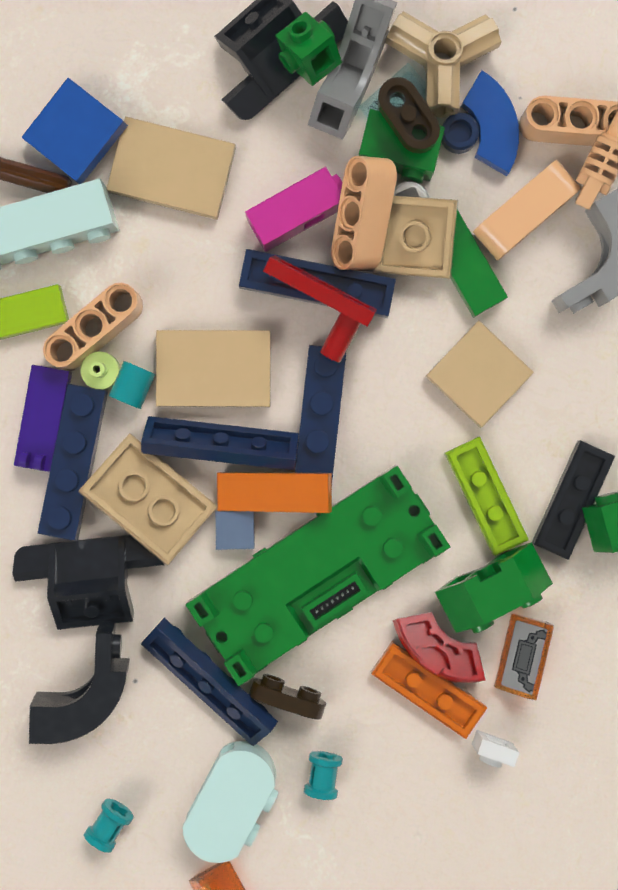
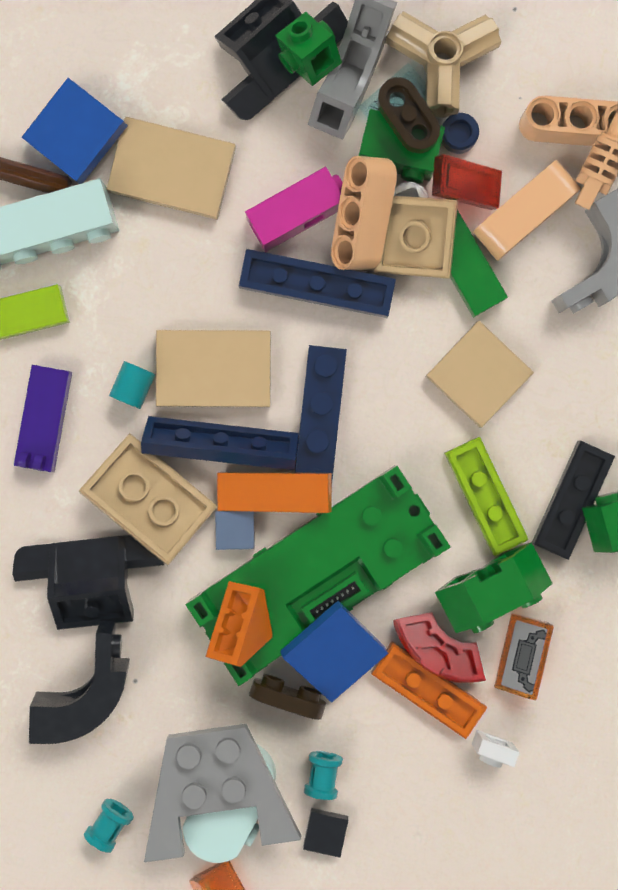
(72, 462): dark blue plate -> none
(75, 328): light nougat beam -> none
(108, 372): yellowish green tile -> none
(209, 682): dark blue plate -> none
(214, 774): none -> light grey wing
(241, 625): none -> orange slope
(325, 832): none -> black tile
(334, 651): none -> blue tile
(352, 310): red piece -> none
(466, 182): none -> clear red tile
(496, 121): blue tile -> none

